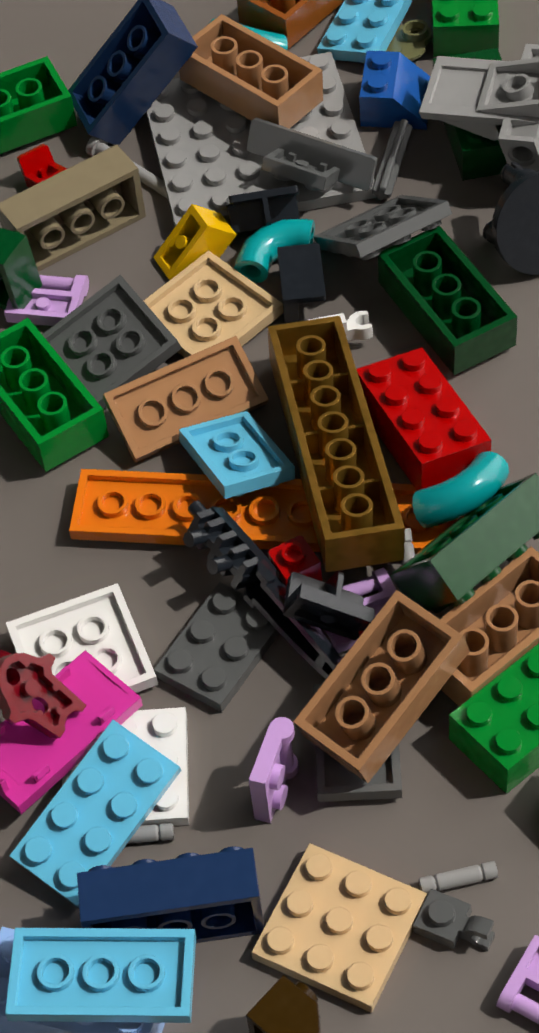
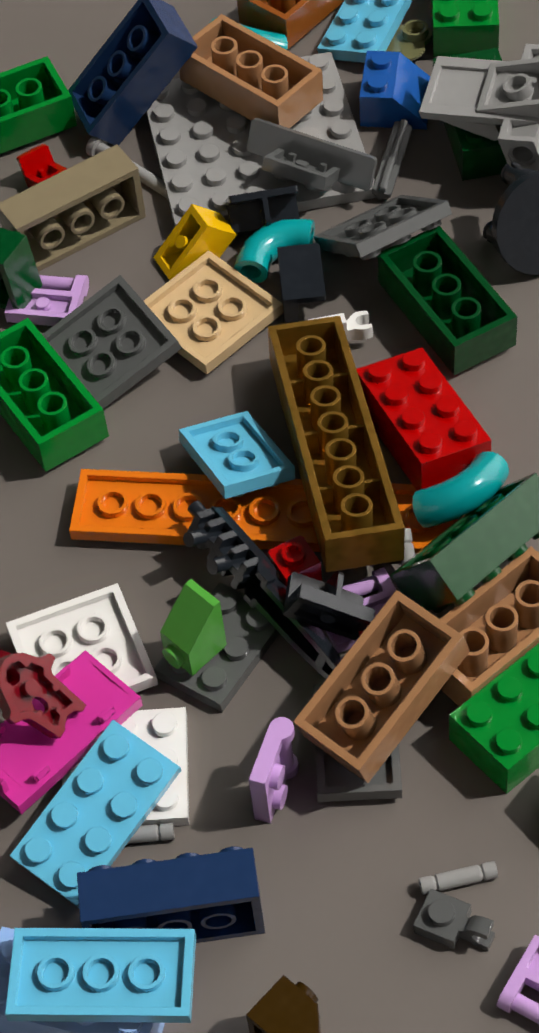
(182, 395): medium nougat plate -> none
(193, 629): none -> bright green slope
(339, 927): tan plate -> none

